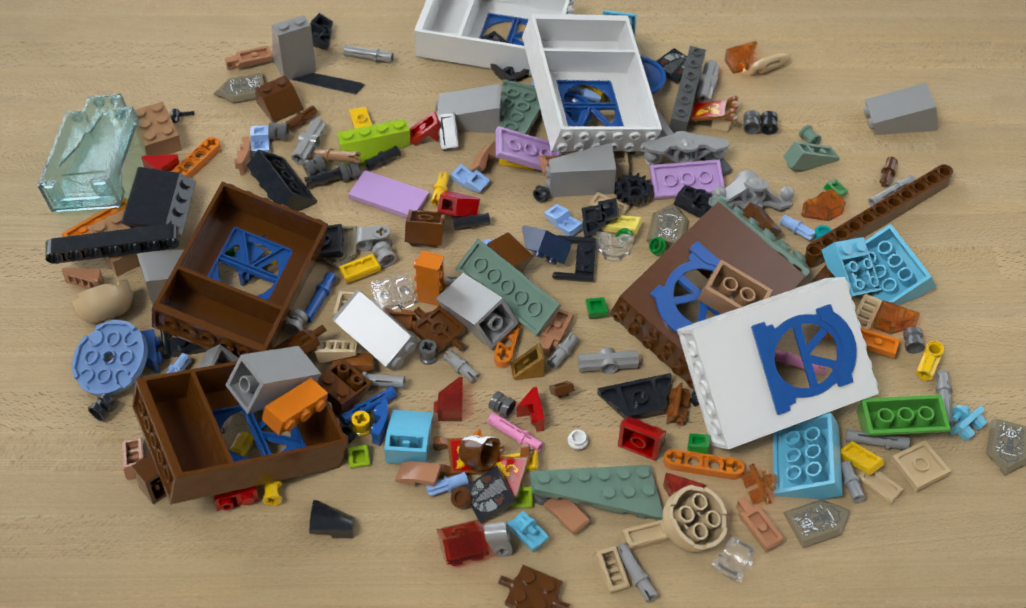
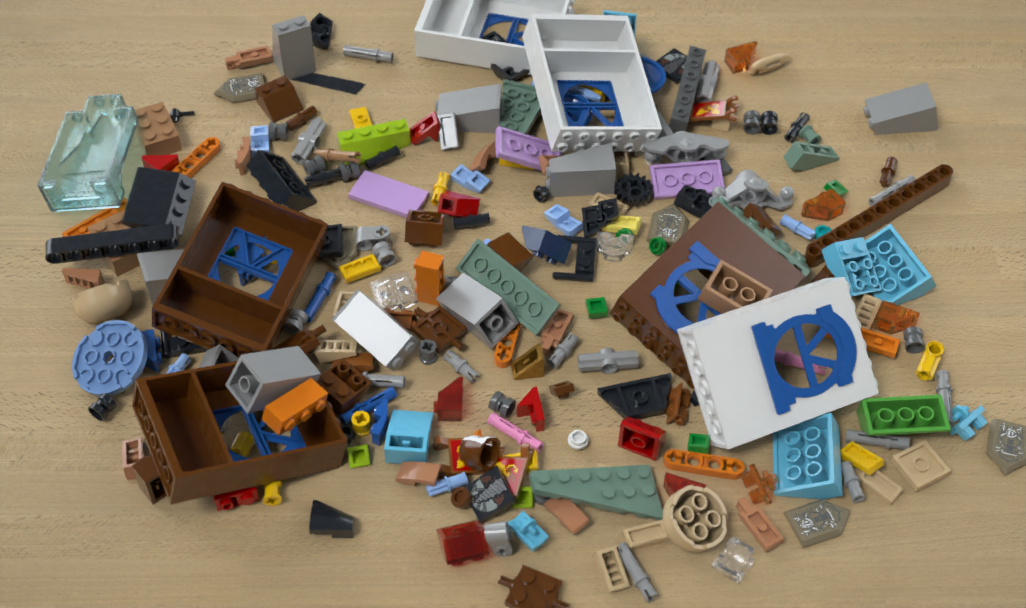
(796, 126): none -> black pin

